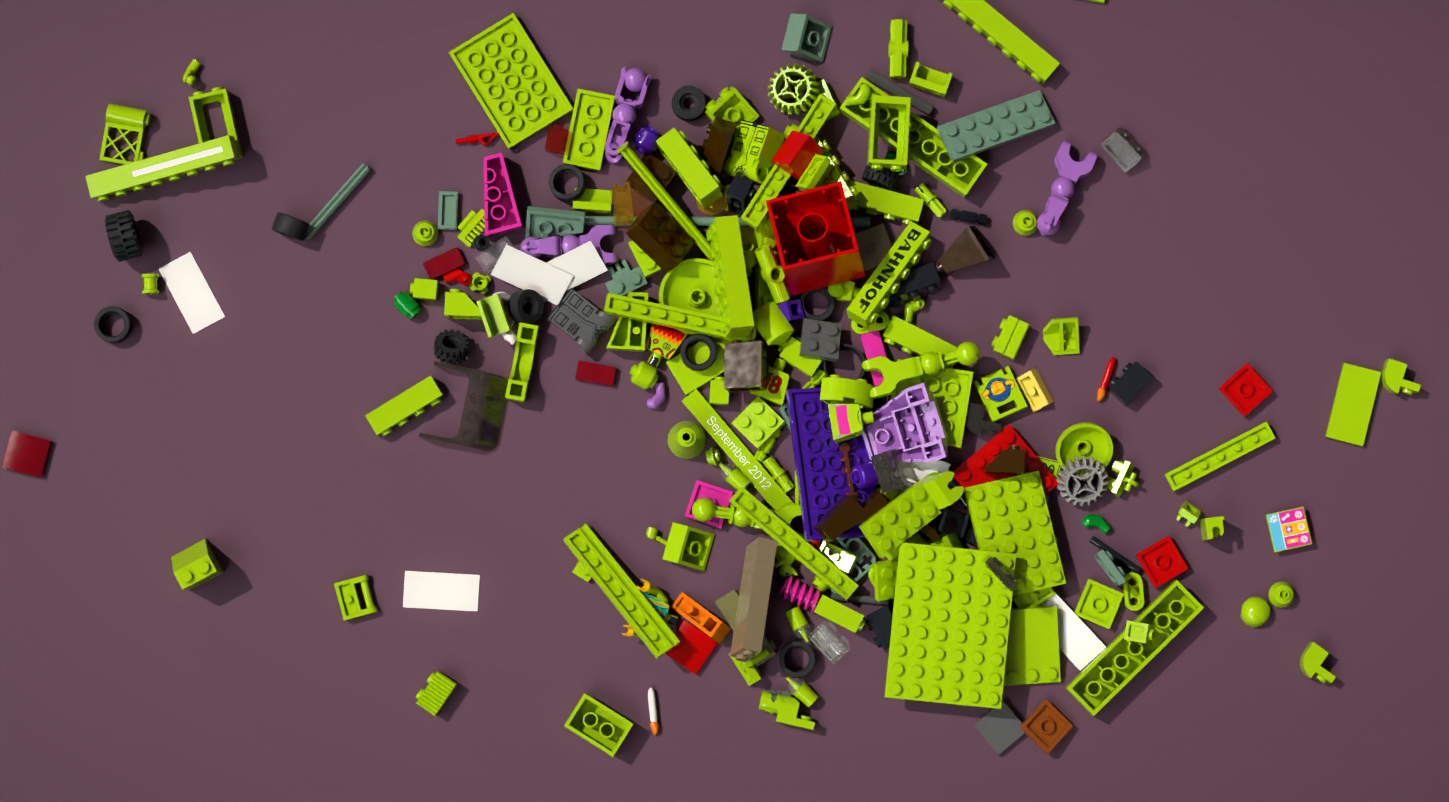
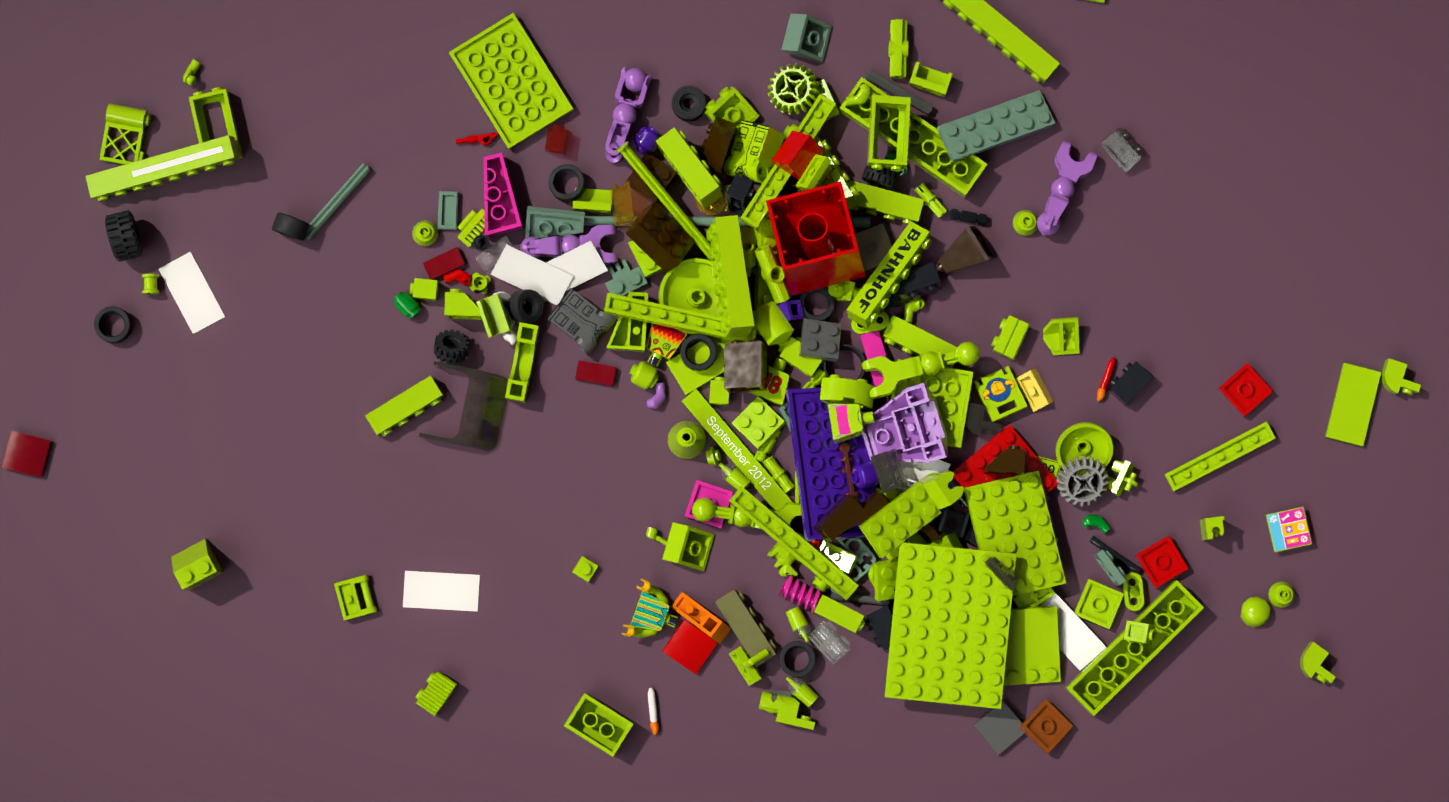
(588, 129): lime plate -> none
(621, 591): lime plate -> none
(753, 599): dark tan brick -> none
(1189, 512): lime tile -> none

